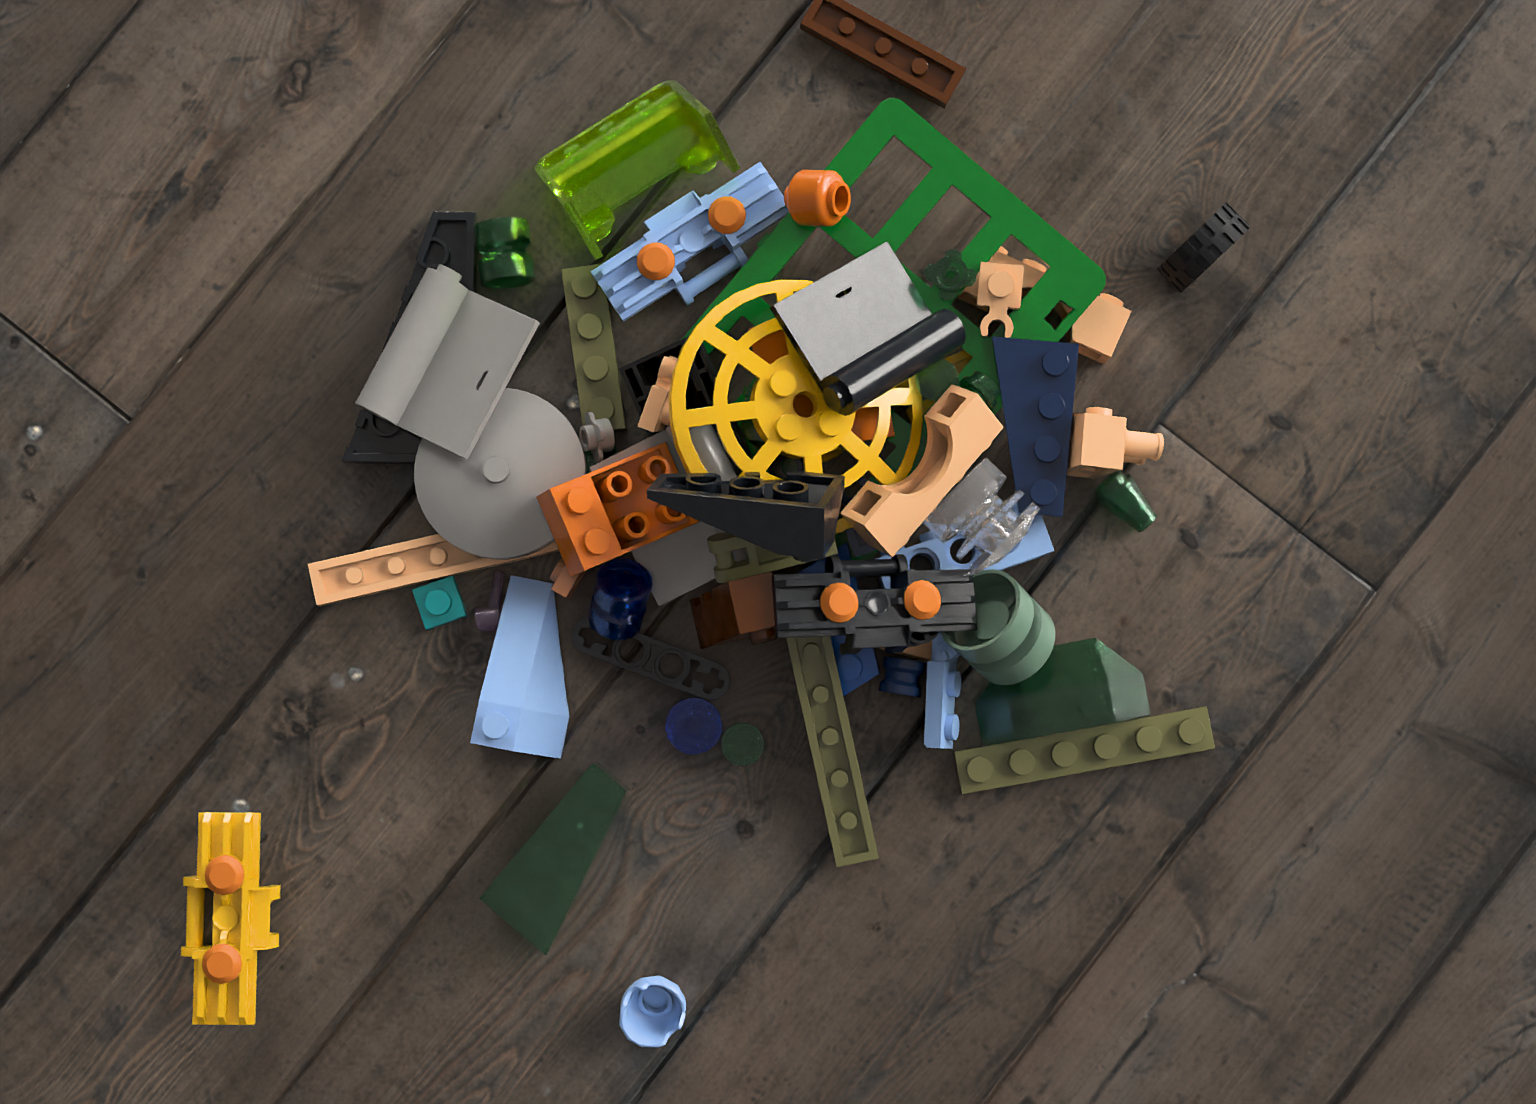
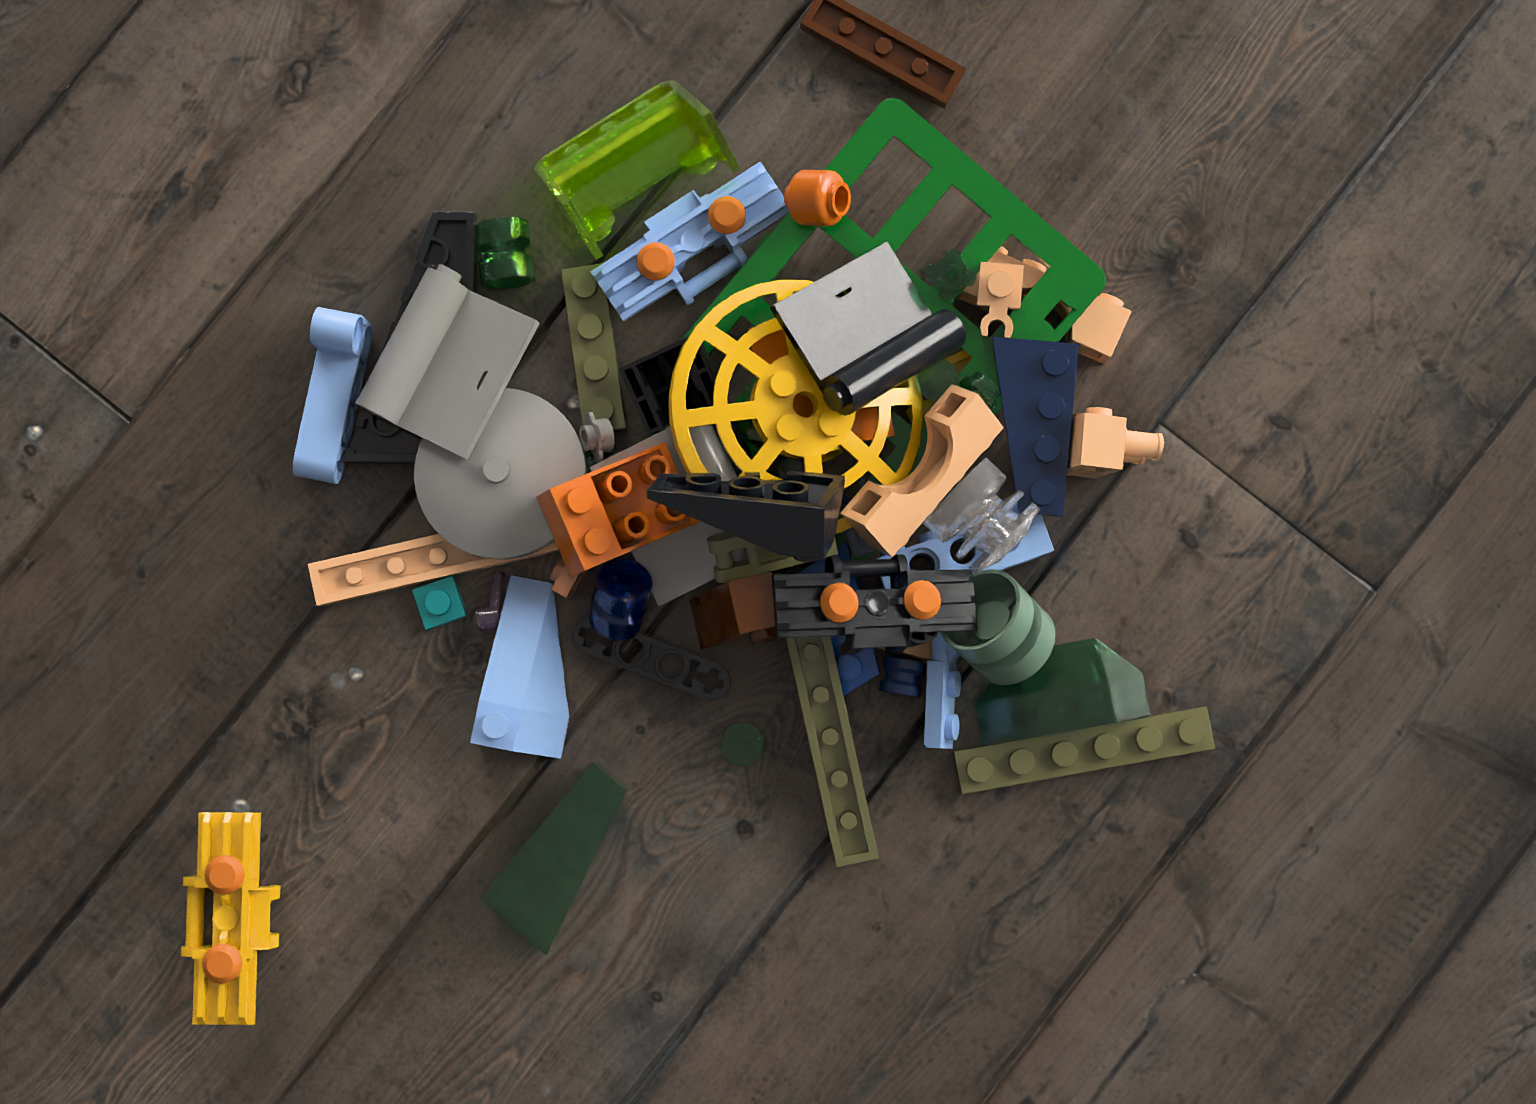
(334, 387): none -> light blue beam
(651, 1011): light blue hair -> none
(656, 409): light nougat plate -> none
(694, 726): clear blue wheel -> none
(1125, 500): clear green cone -> none
(1203, 247): black tyre -> none

